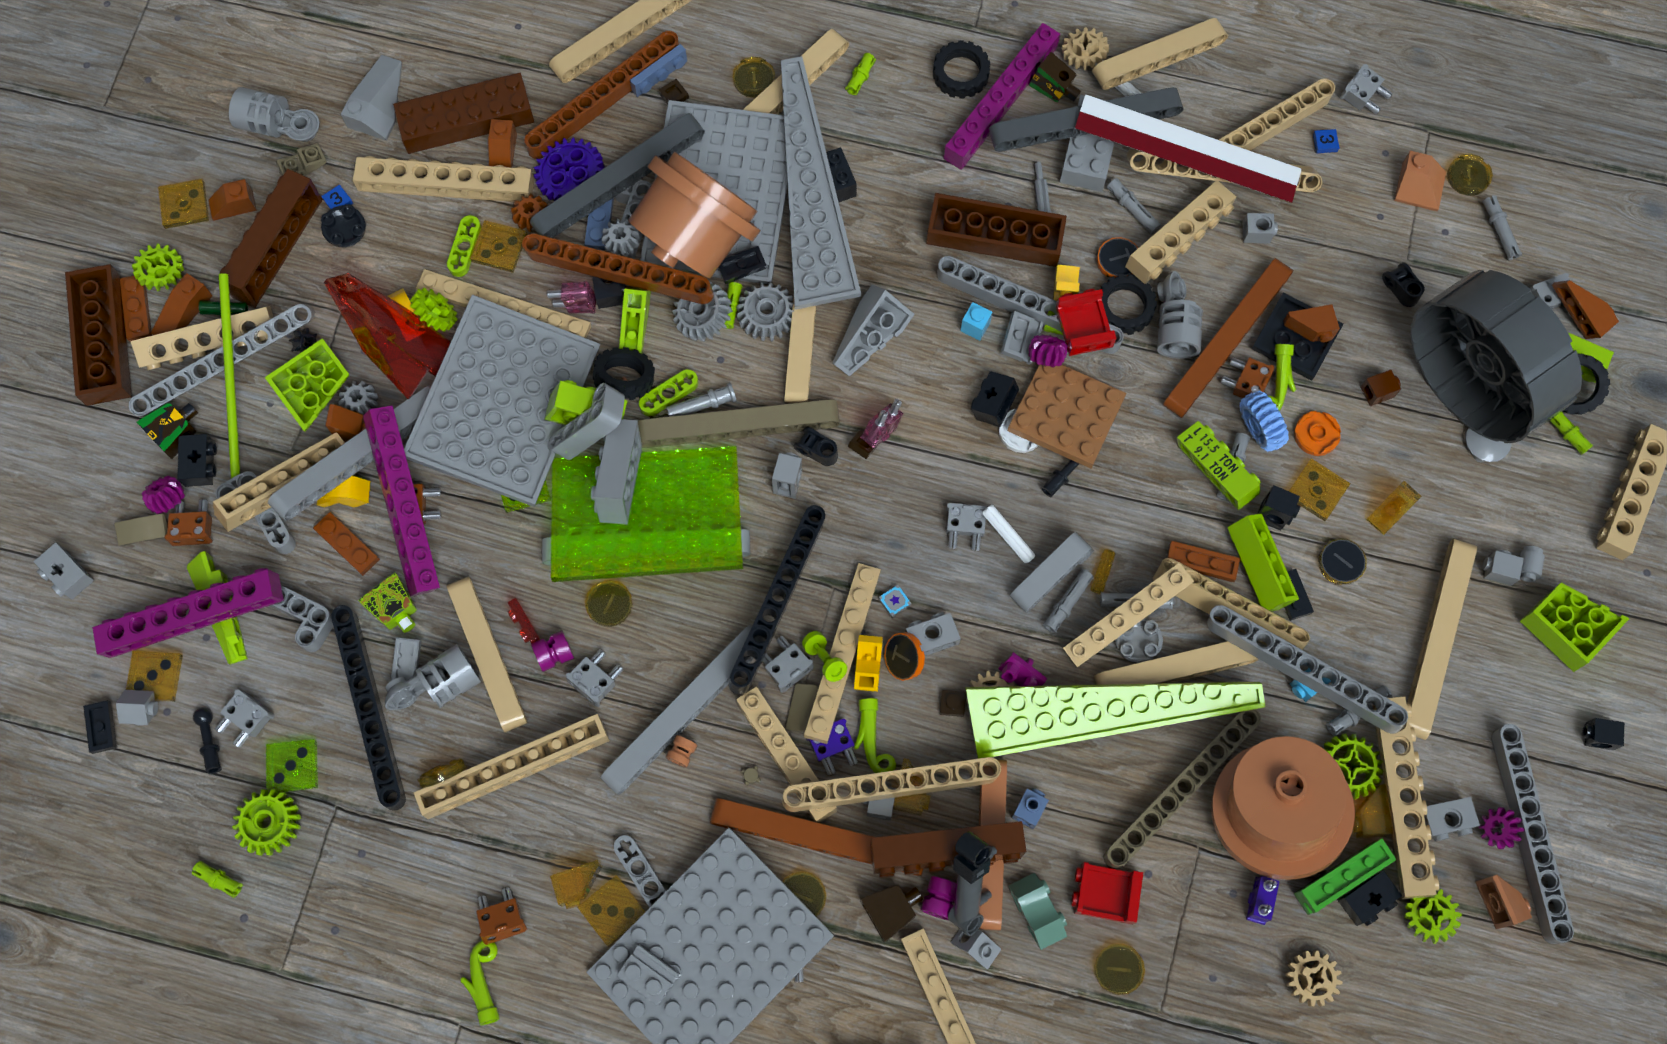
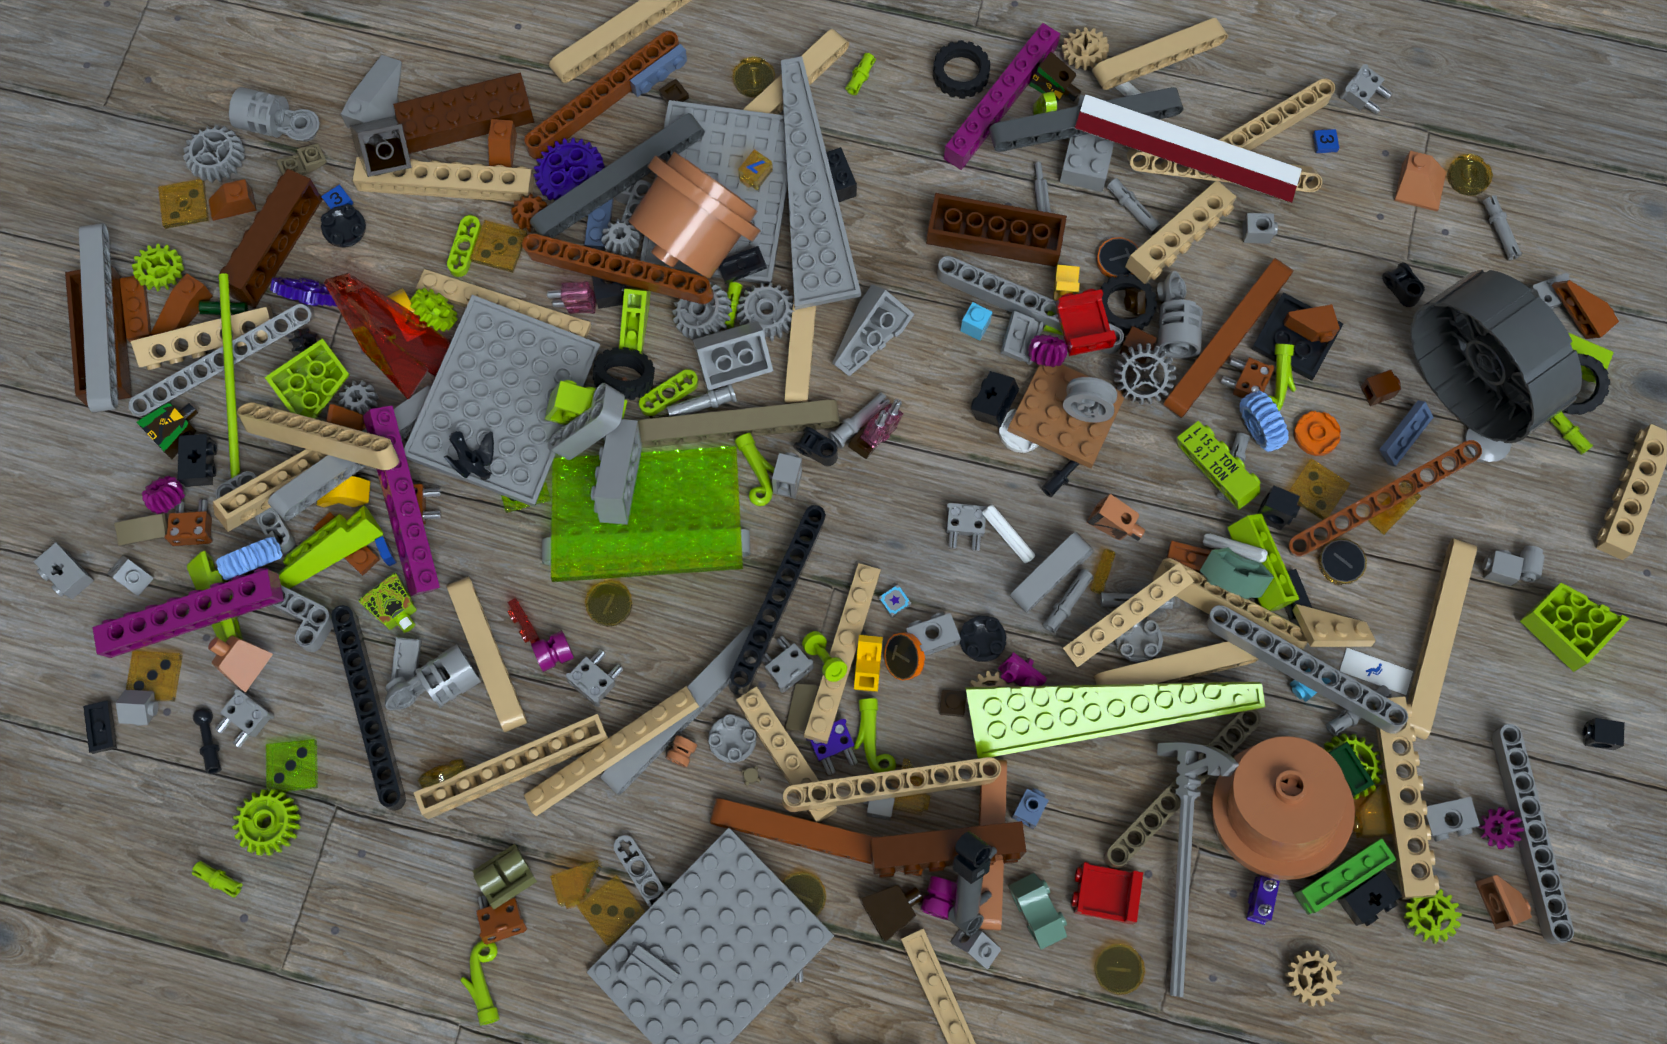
(98, 318): none -> light grey beam
(130, 575): none -> light grey bracket
(201, 159): none -> light grey gear
(239, 660): none -> nougat torso
(249, 558): none -> light blue gear
(302, 289): none -> dark purple gear
(318, 436): none -> tan beam
(329, 546): none -> lime wedge
(381, 146): none -> dark brown slope
(385, 551): none -> blue tile
(469, 460): none -> black animal
(504, 876): none -> olive plate
(611, 751): none -> tan plate
(732, 739): none -> light grey dish
(733, 355): none -> light grey brick
(755, 170): none -> clear yellow brick
(759, 465): none -> lime plant
(852, 425): none -> light grey pin
(983, 638): none -> black dish
(1045, 103): none -> lime beam
(1090, 399): none -> light grey wheel
(1115, 519): none -> nougat torso
(1134, 300): none -> dark brown plate
(1138, 336): none -> reddish brown brick
(1152, 365): none -> light grey gear
(1216, 763): none -> light grey piece
(1236, 573): none -> sand green brick
(1242, 549): none -> white axle
(1332, 630): none -> tan wing
(1352, 768): none -> dark green tile
(1376, 671): none -> white sticker
(1392, 490): none -> dark orange beam
(1406, 433): none -> sand blue plate

